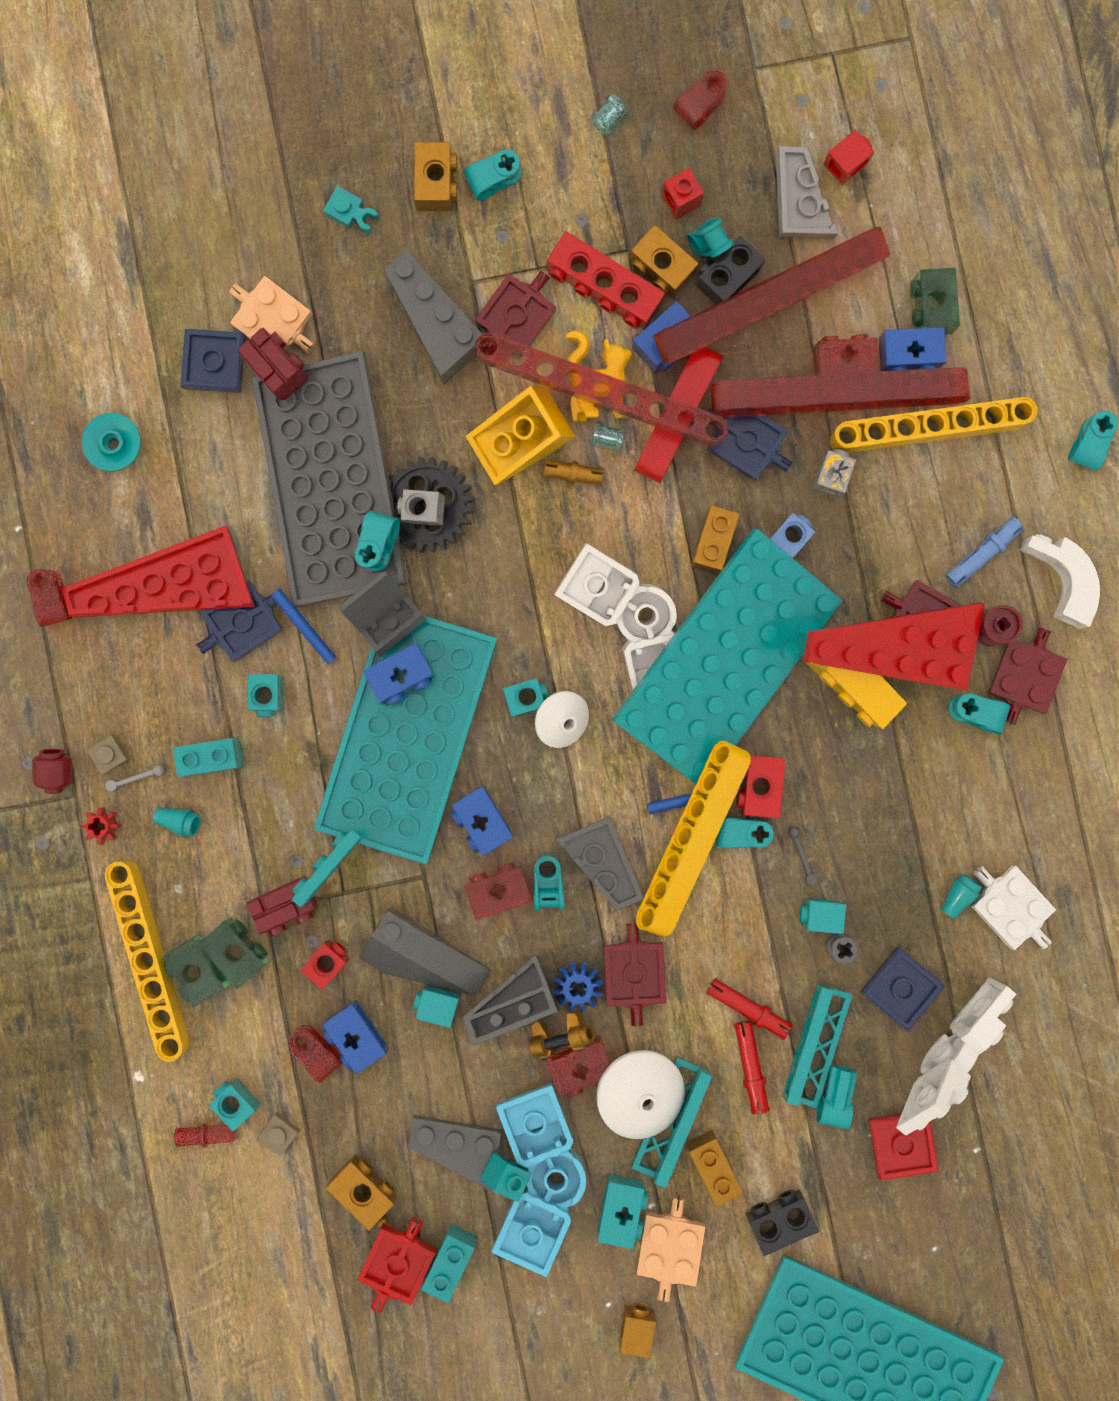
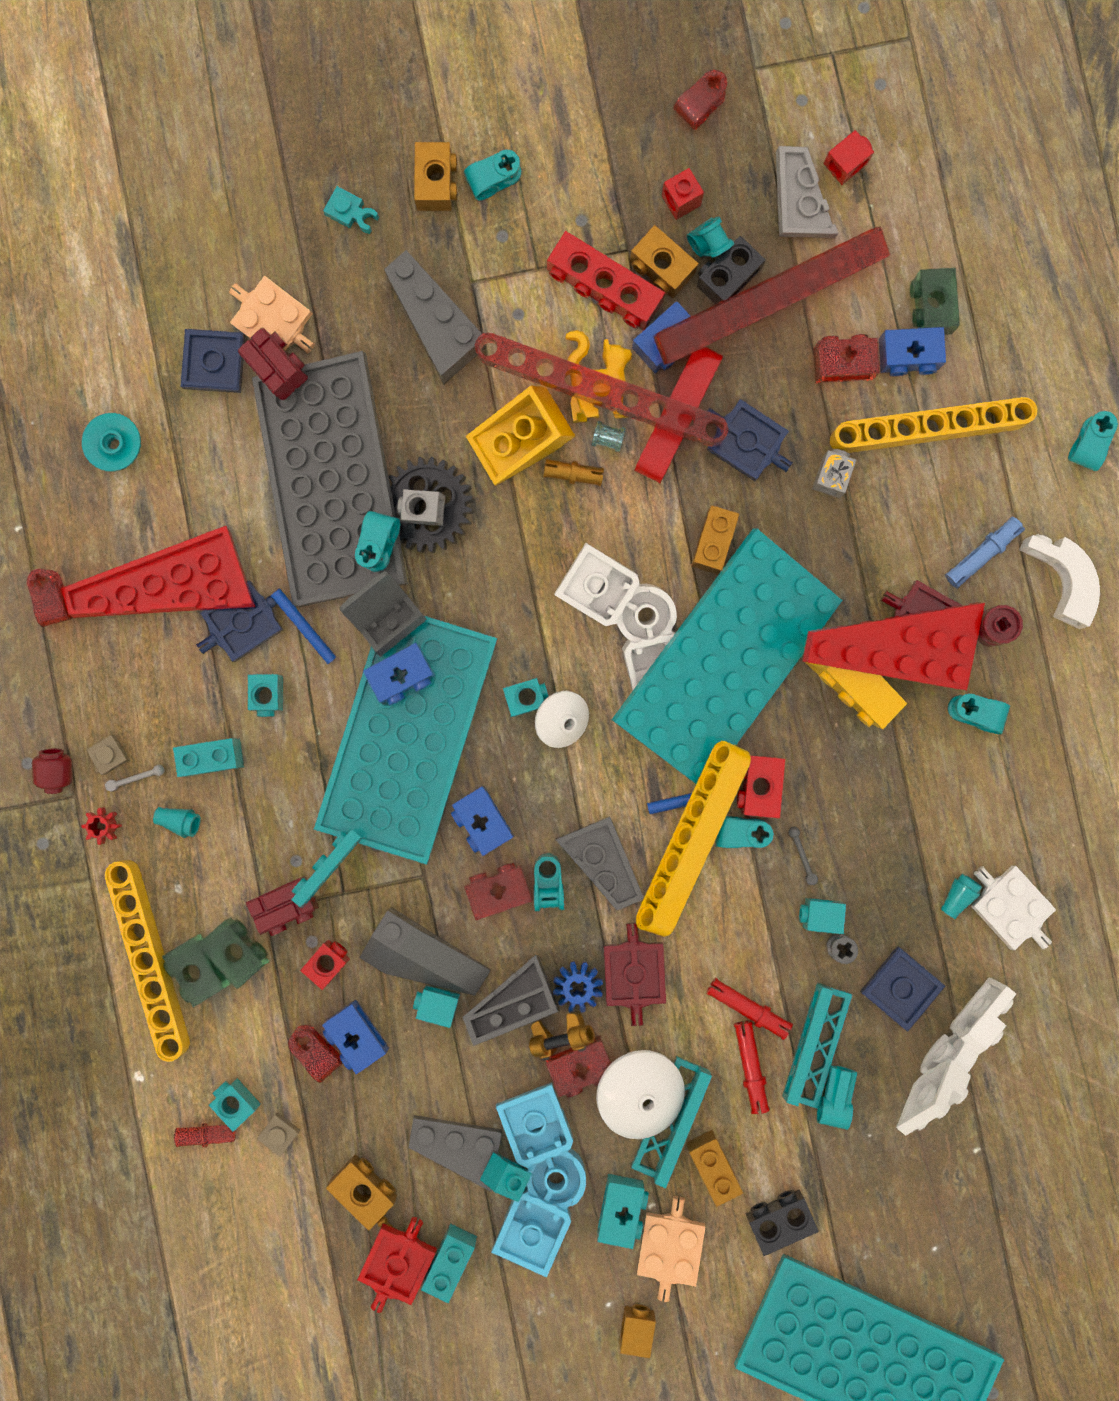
(516, 311): dark red plate -> none
(609, 114): clear light blue bush -> none
(801, 525): medium blue brick -> none
(839, 392): clear red beam -> none
(901, 1154): red plate -> none
(1027, 676): dark red plate -> none

